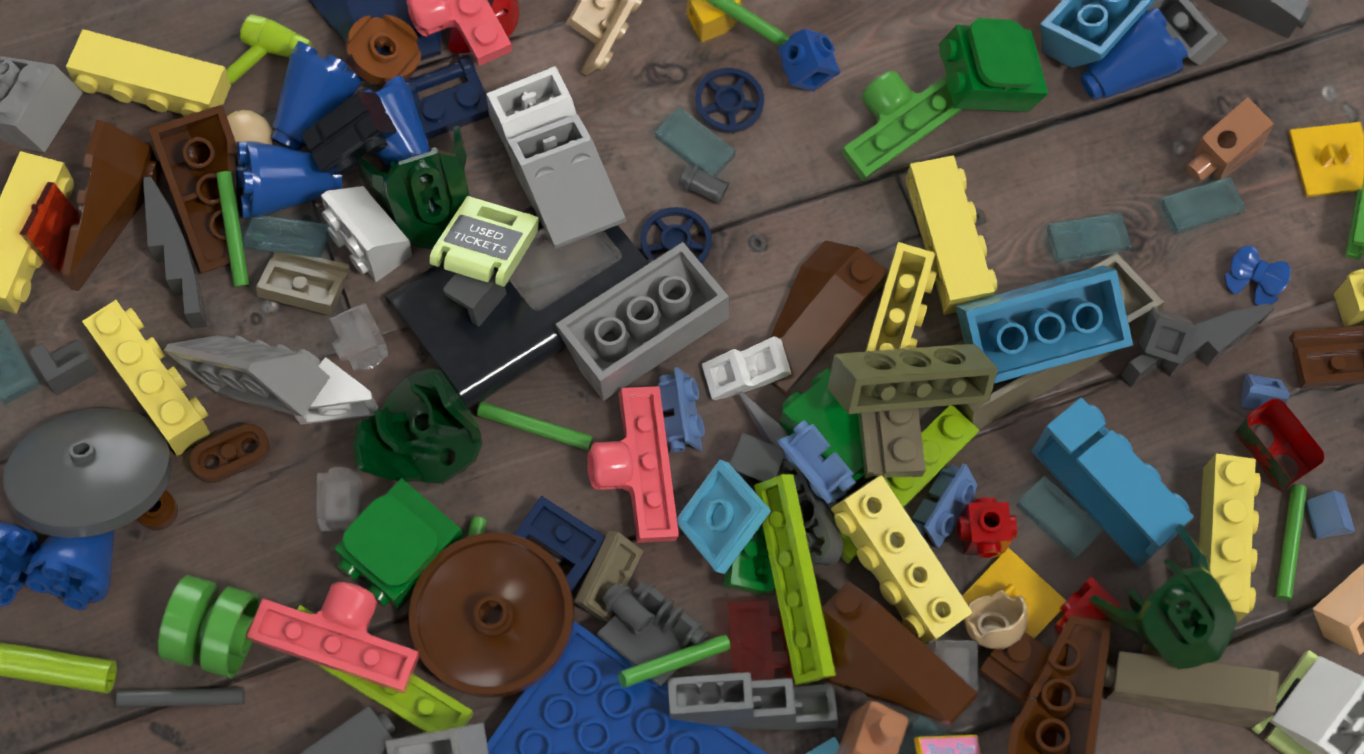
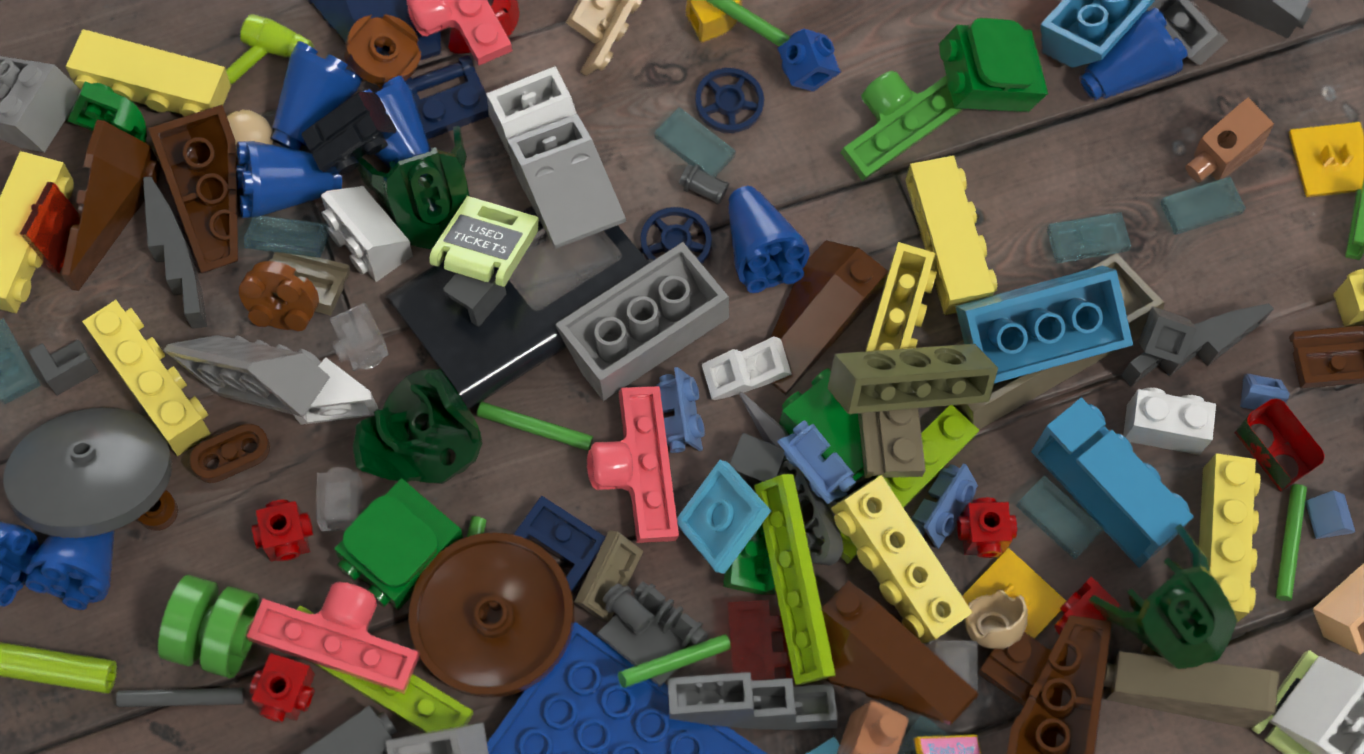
(101, 103): none -> green slope
(232, 229): bright green bar -> none
(281, 675): none -> red brick
(287, 542): none -> red brick
(295, 302): none -> dark orange plate
(764, 242): none -> blue cone
(1169, 421): none -> white brick
(1270, 277): blue piece -> none

